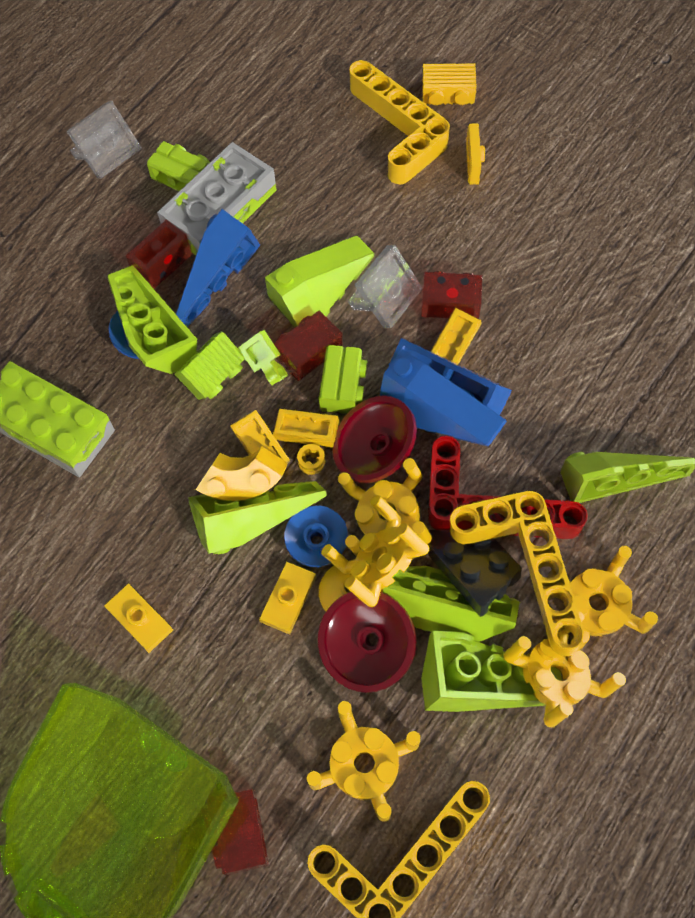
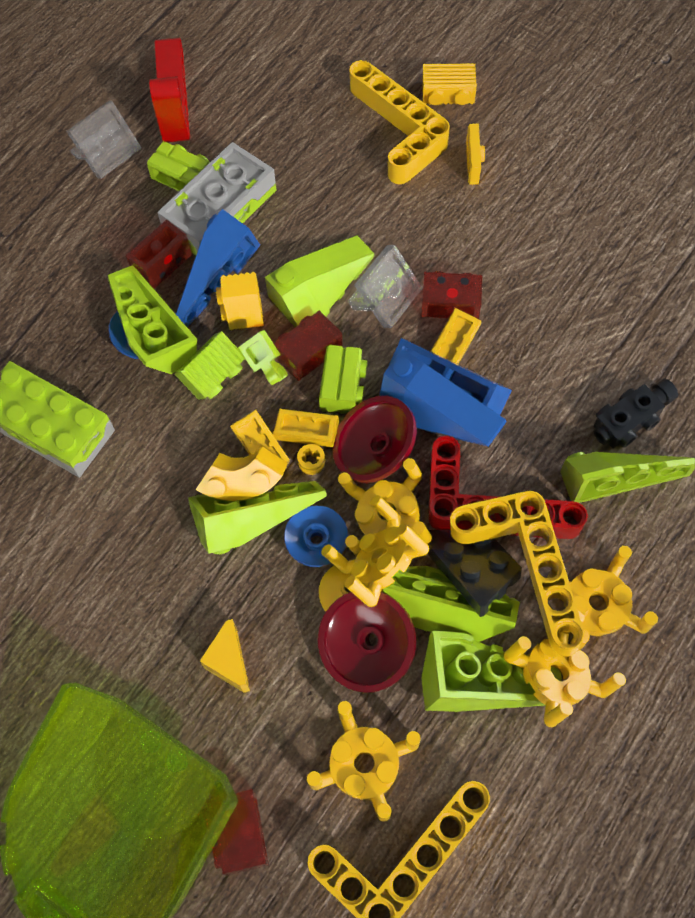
(138, 618): yellow plate -> none
(169, 91): none -> red beam
(226, 659): none -> yellow slope
(240, 301): none -> yellow brick
(288, 598): yellow plate -> none
(637, 410): none -> black brick

